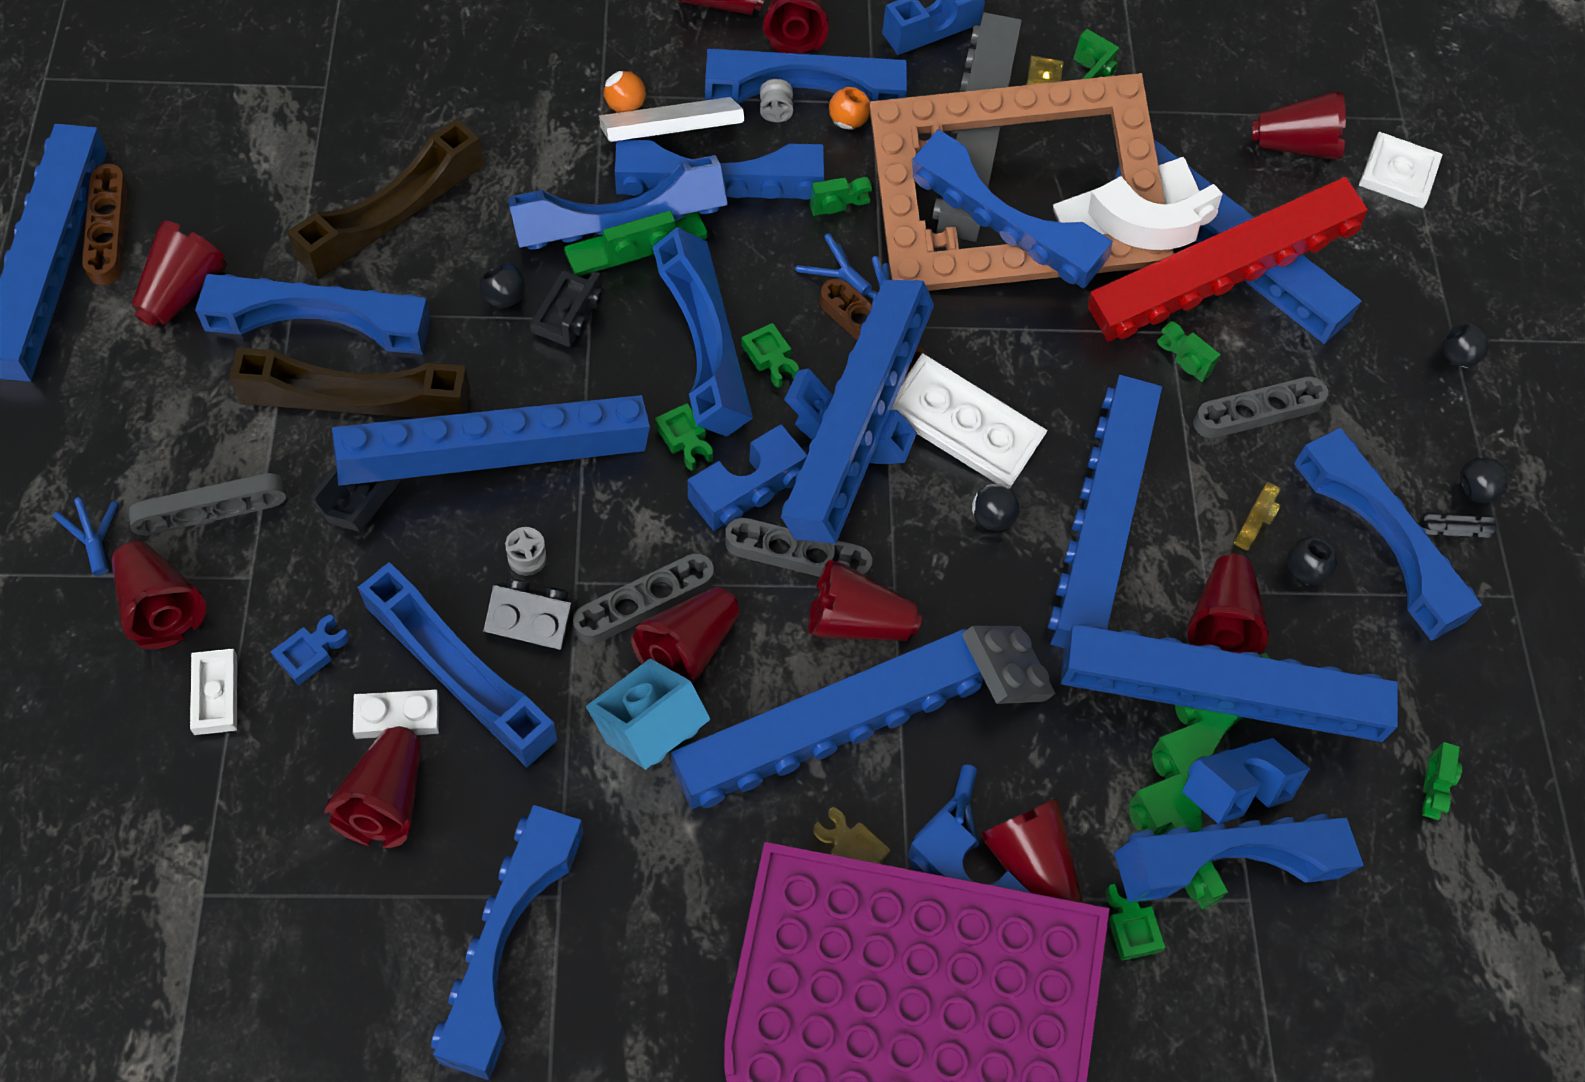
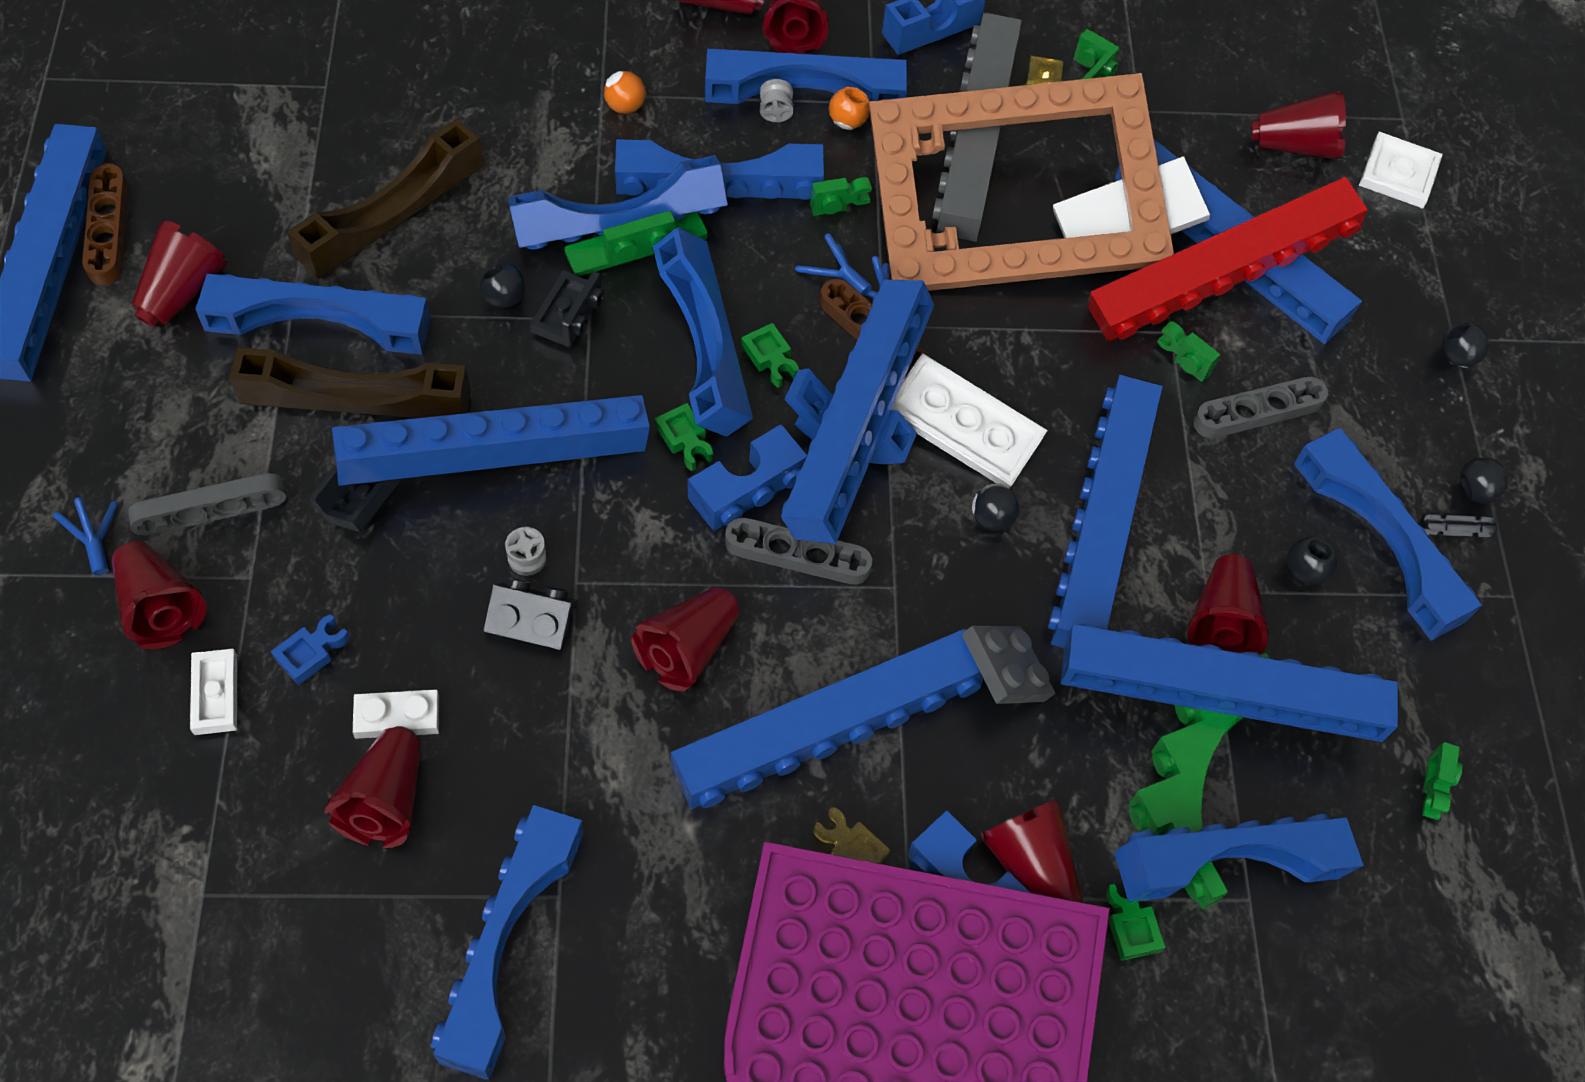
(495, 703): blue arch -> none
(640, 593): dark grey beam -> none
(648, 713): dark azure brick -> none
(671, 119): white tile -> none
(859, 608): dark red cone -> none
(961, 801): blue plant -> none
(1068, 248): blue arch -> none
(1150, 224): white arch -> none
(1231, 779): blue arch -> none
(1262, 511): clear yellow plate -> none

